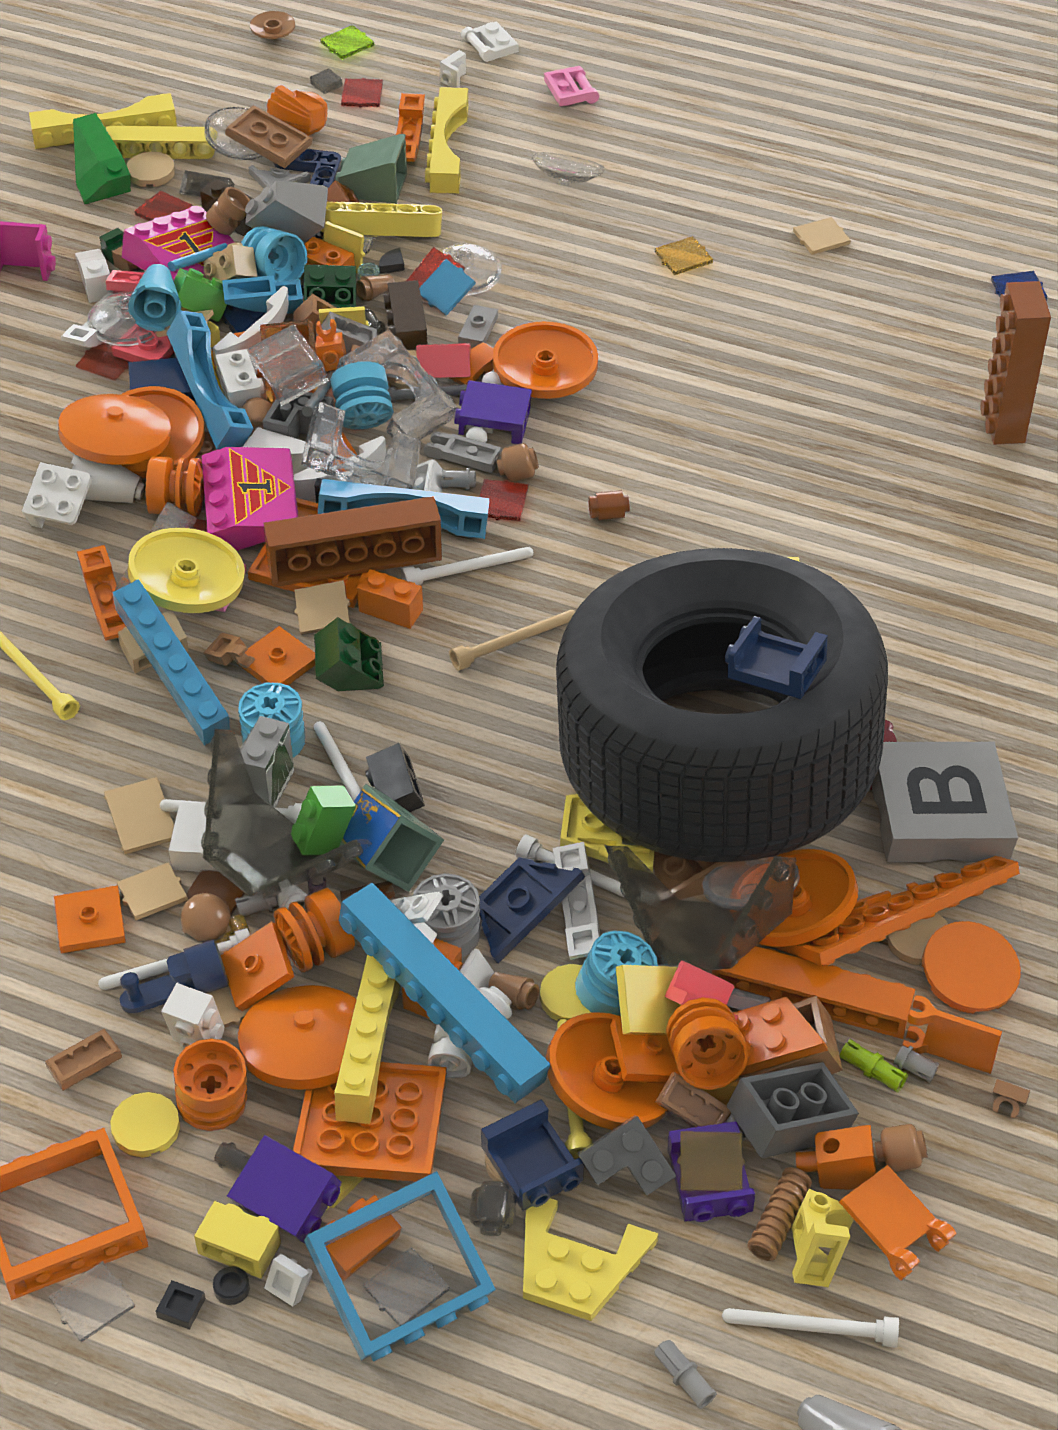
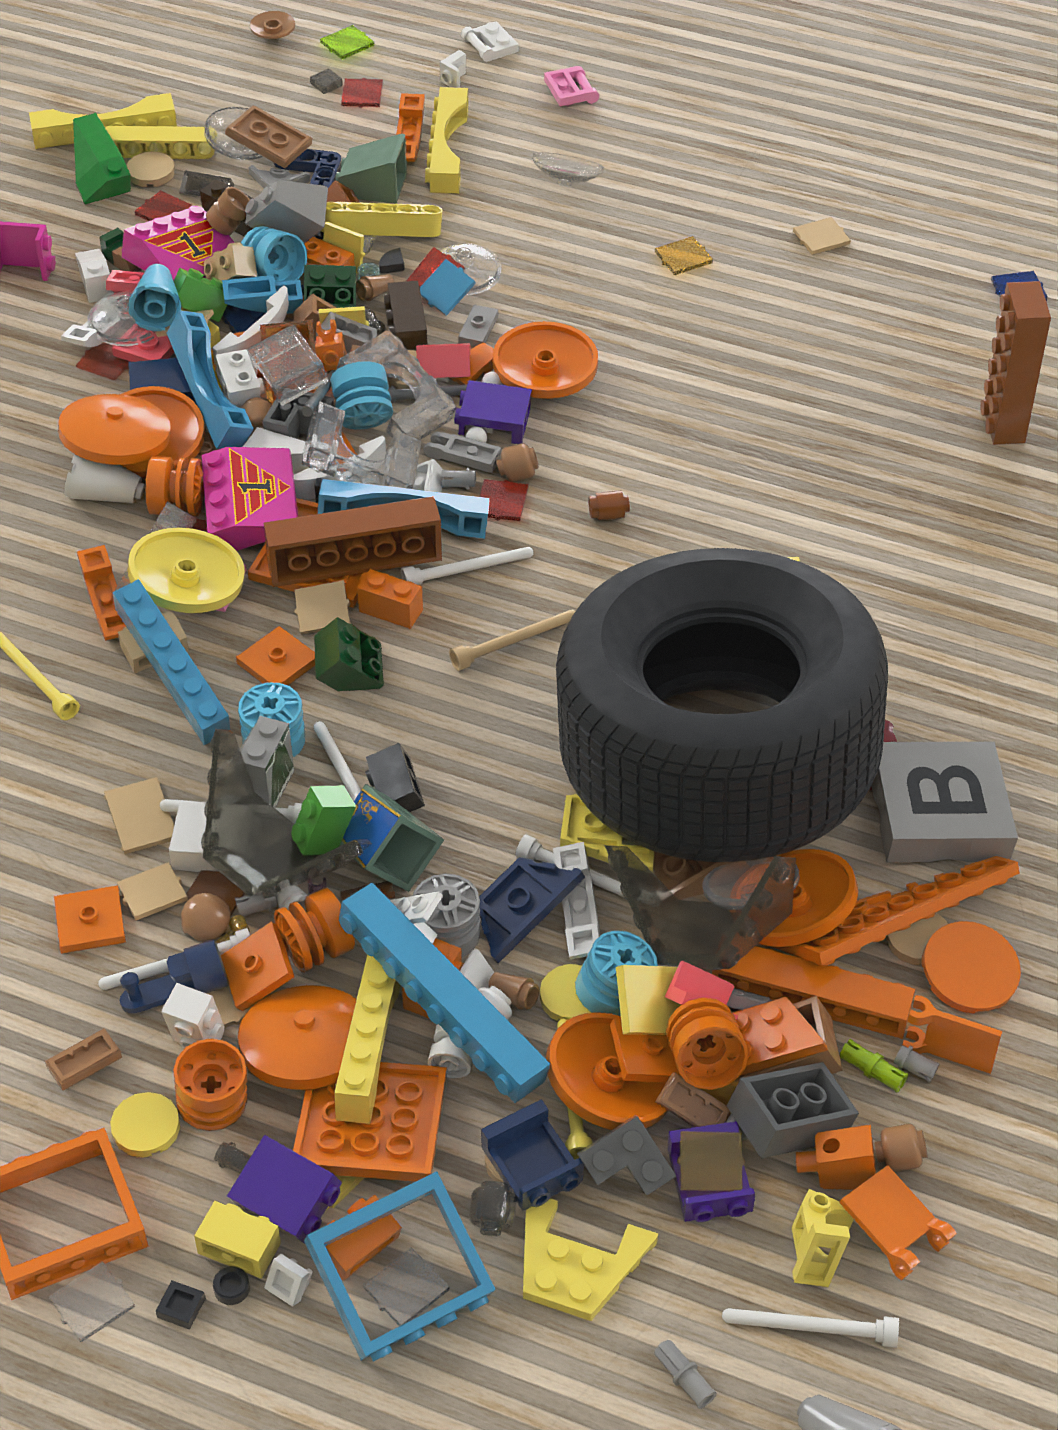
(56, 495): white bracket -> none
(195, 257): dark azure bar -> none
(228, 648): medium nougat plate -> none
(298, 109): orange hair -> none
(775, 661): dark blue panel -> none
(779, 1214): medium nougat piece -> none
(1009, 1093): medium nougat tile -> none

